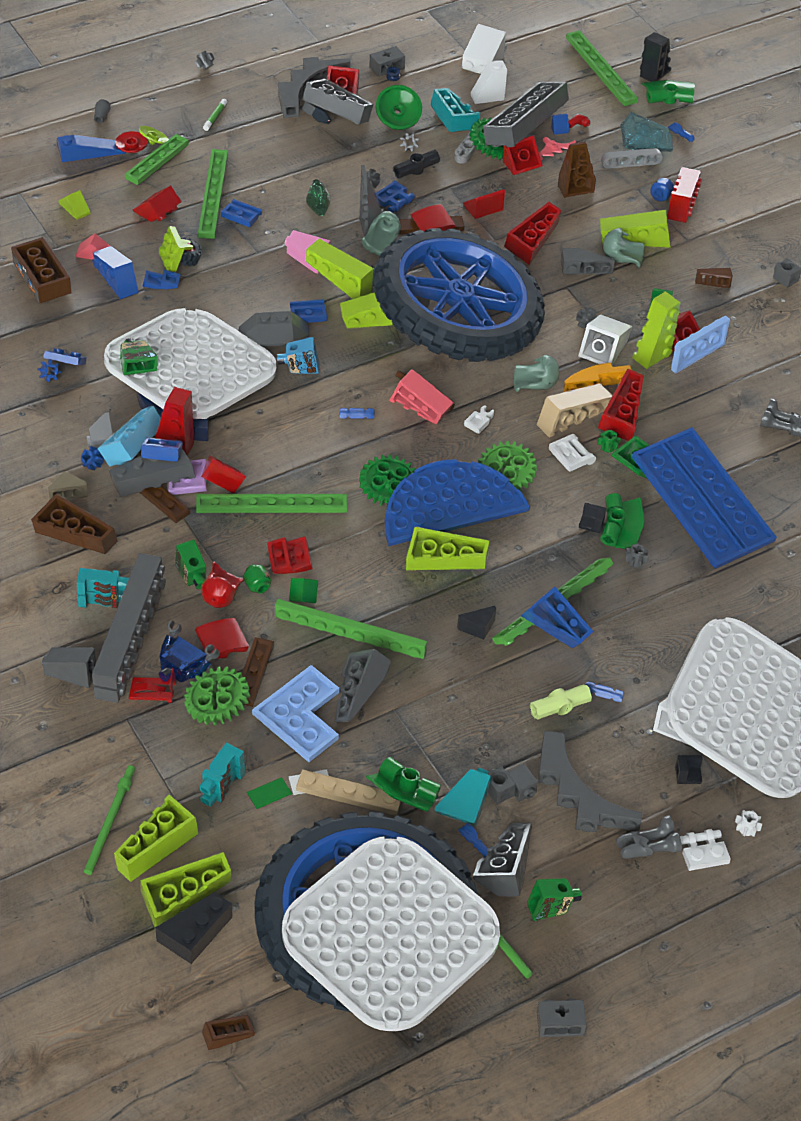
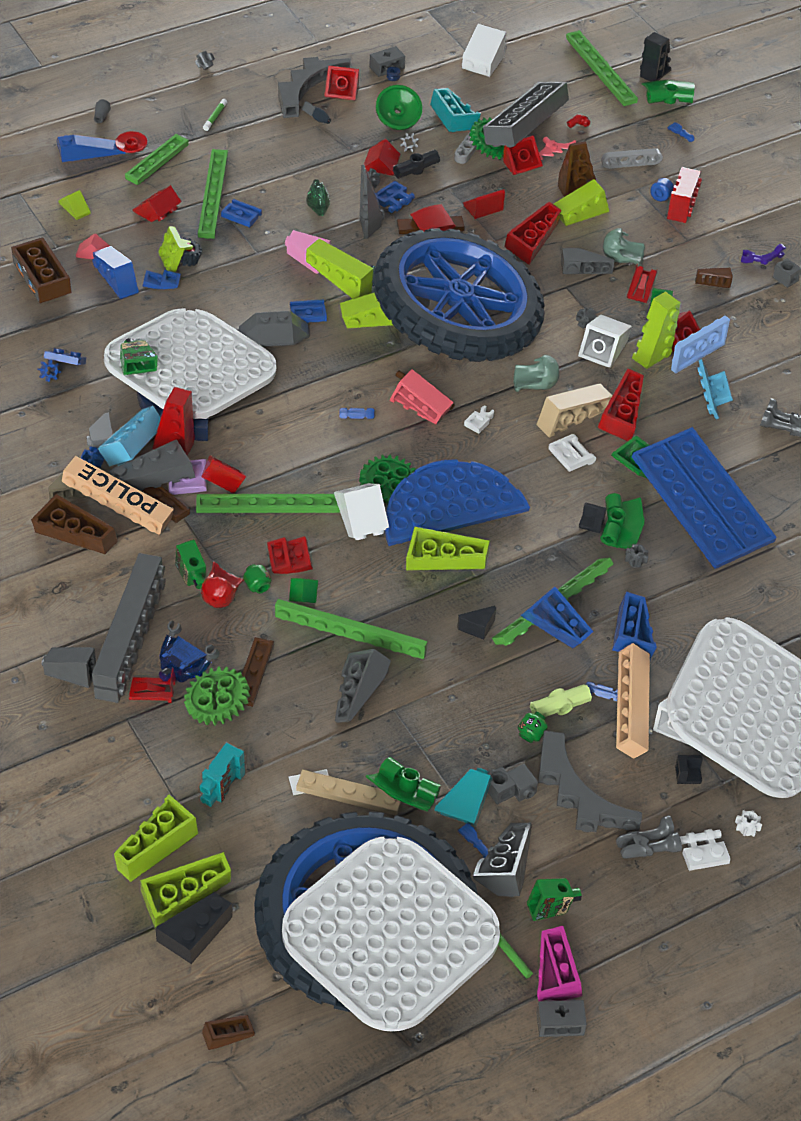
(100, 587): teal hips -> none
(117, 495): none -> light nougat brick
(123, 787): bright green bar -> none
(153, 136): lime dish -> none
(161, 449): blue slope -> none
(223, 635): red slope -> none
(269, 793): green sticker -> none
(292, 716): light blue plate -> none
(300, 356): dark azure torso -> none
(337, 100): wedge -> none
(362, 510): none -> white slope
(381, 232): sand green piece -> none
(382, 158): none -> red slope
(491, 83): white slope -> none
(521, 473): bright green gear -> none
(532, 727): none -> green head
(557, 968): none -> dark pink wedge
(560, 124): blue slope -> none
(583, 203): none -> lime wedge
(599, 374): light orange slope -> none
(609, 441): green gear -> none
(633, 625): none -> blue wedge
(633, 701): none -> light nougat brick
(638, 296): none -> red piece
(644, 228): lime wedge -> none
(645, 134): clear light blue slope -> none
(716, 388): none -> medium azure bracket
(749, 257): none -> dark purple piece

